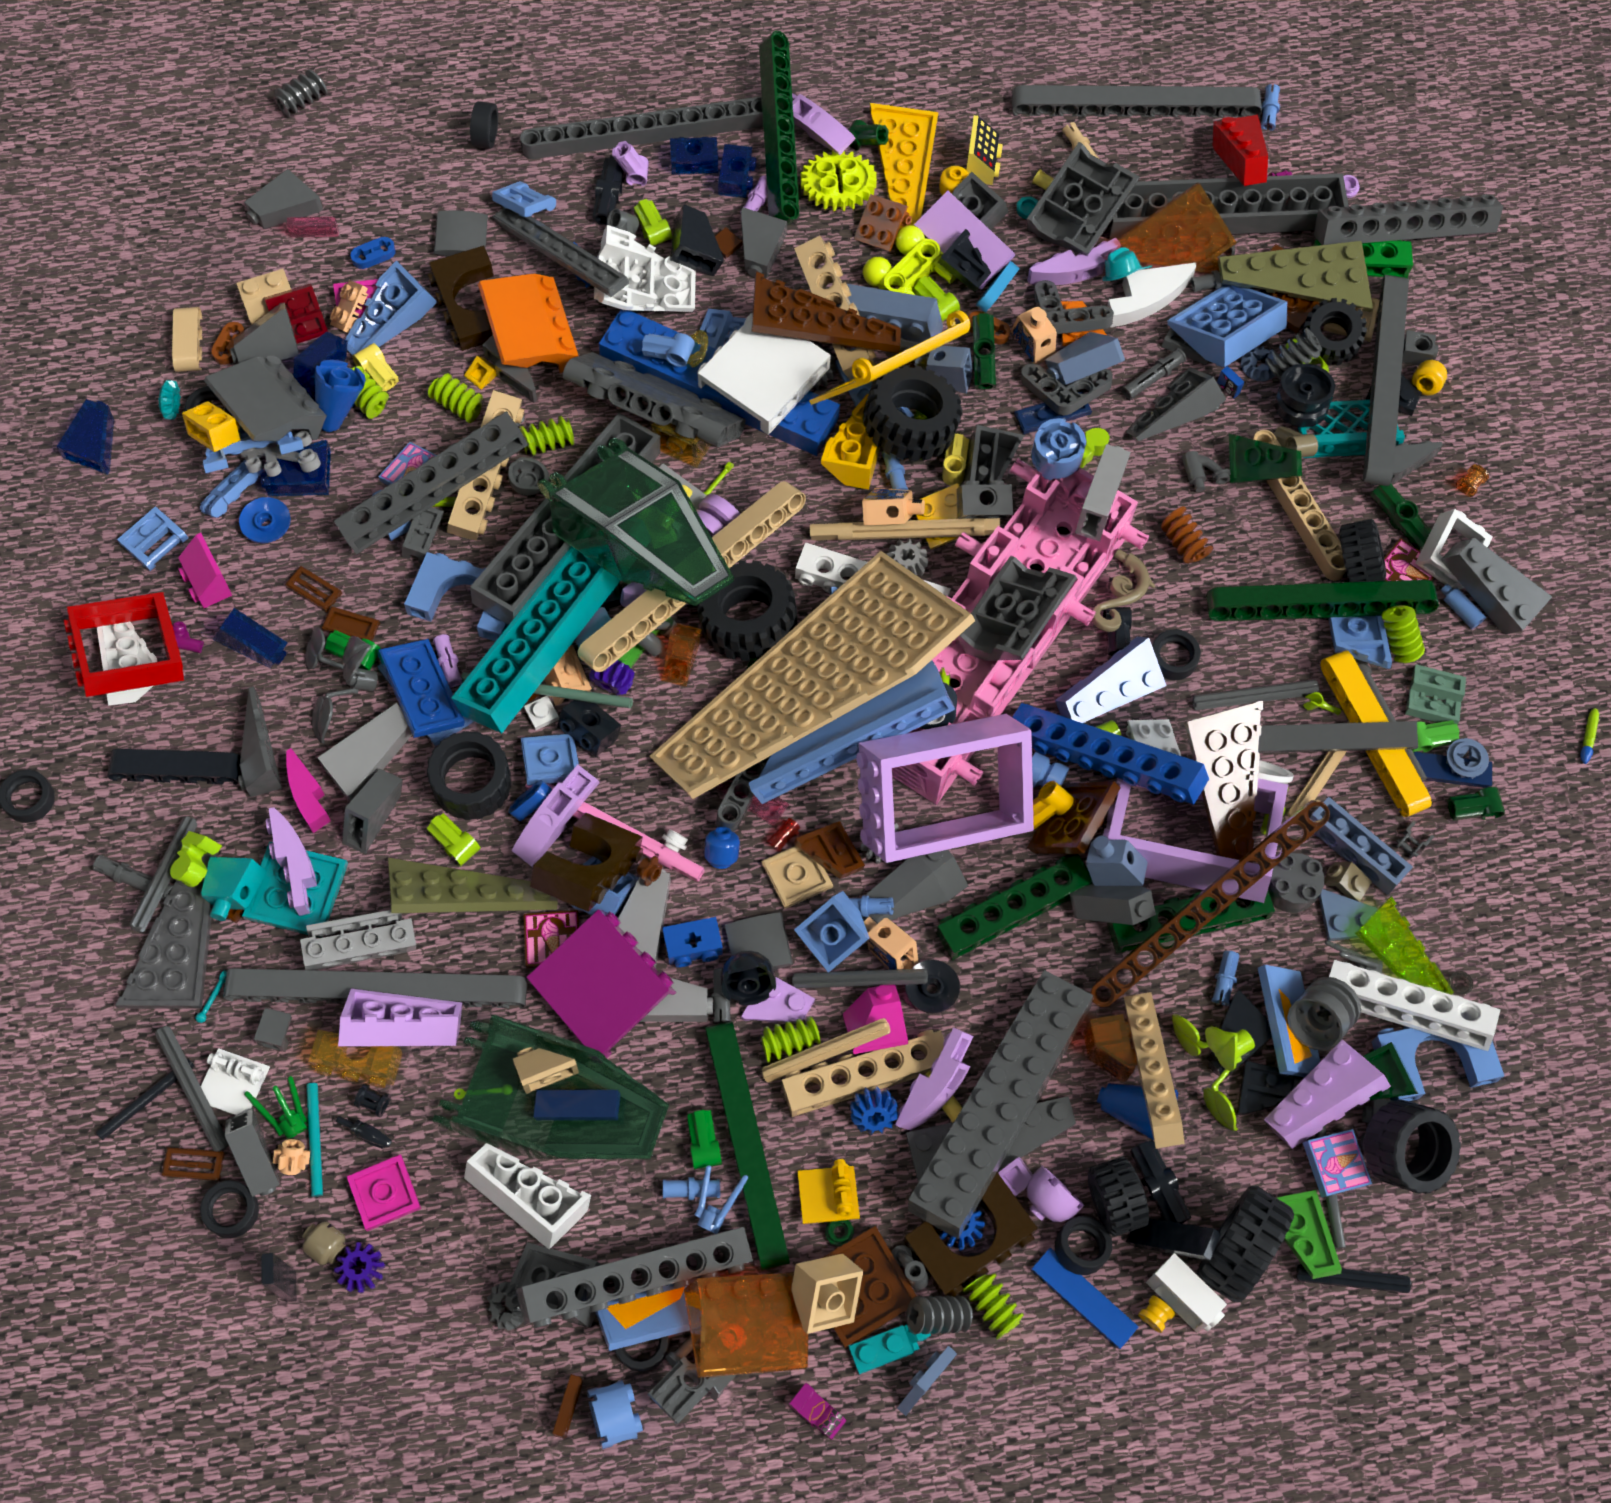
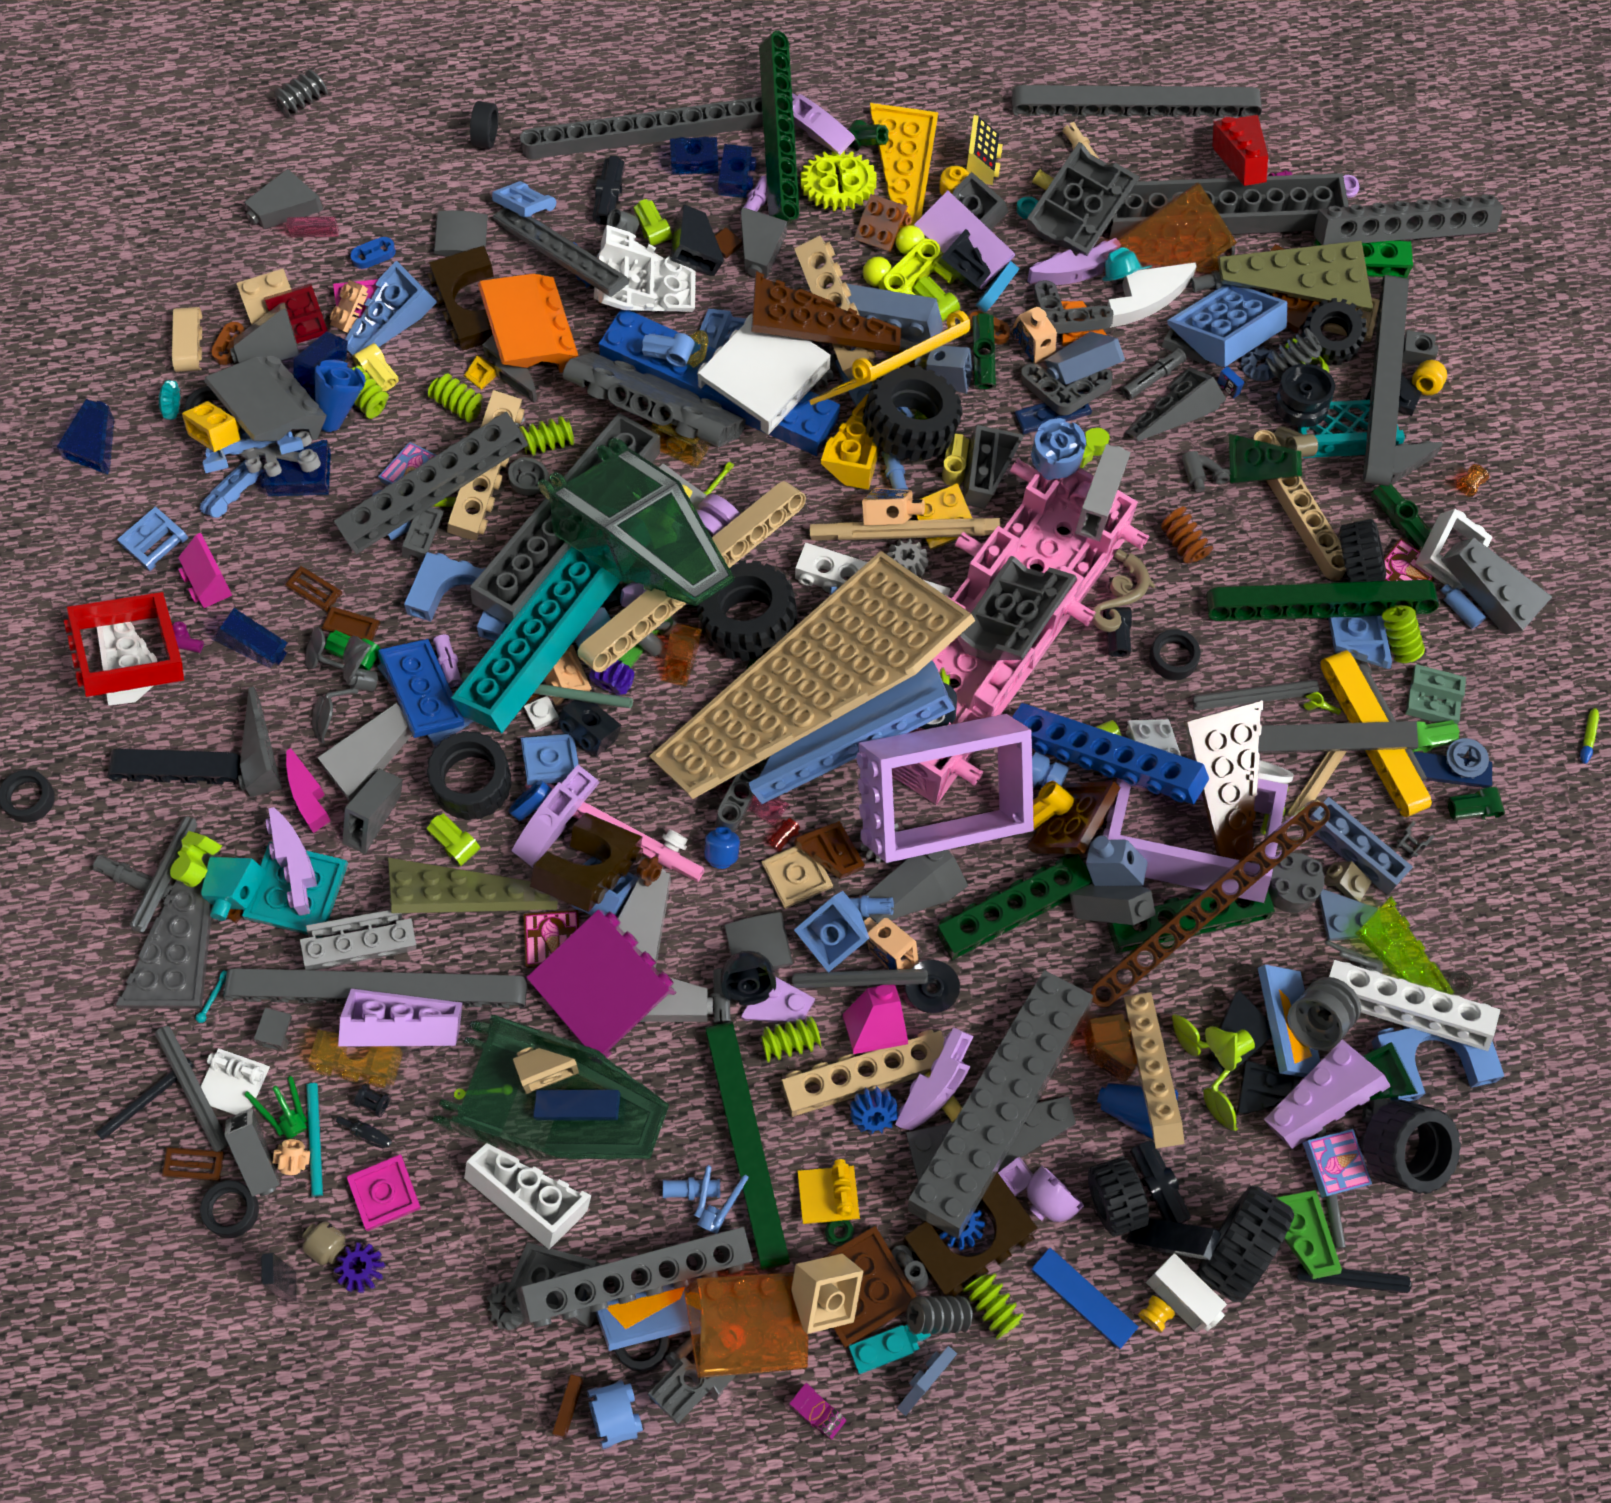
(263, 510): blue dish -> none
(633, 164): lavender piece -> none
(704, 1145): green piece -> none
(705, 934): blue brick -> none
(826, 1050): tan axle -> none
(1000, 499): dark grey brick -> none
(1069, 1259): black tyre -> none
(1117, 682): wedge -> none
(1226, 977): medium blue axle -> none
(1270, 107): medium blue pin -> none

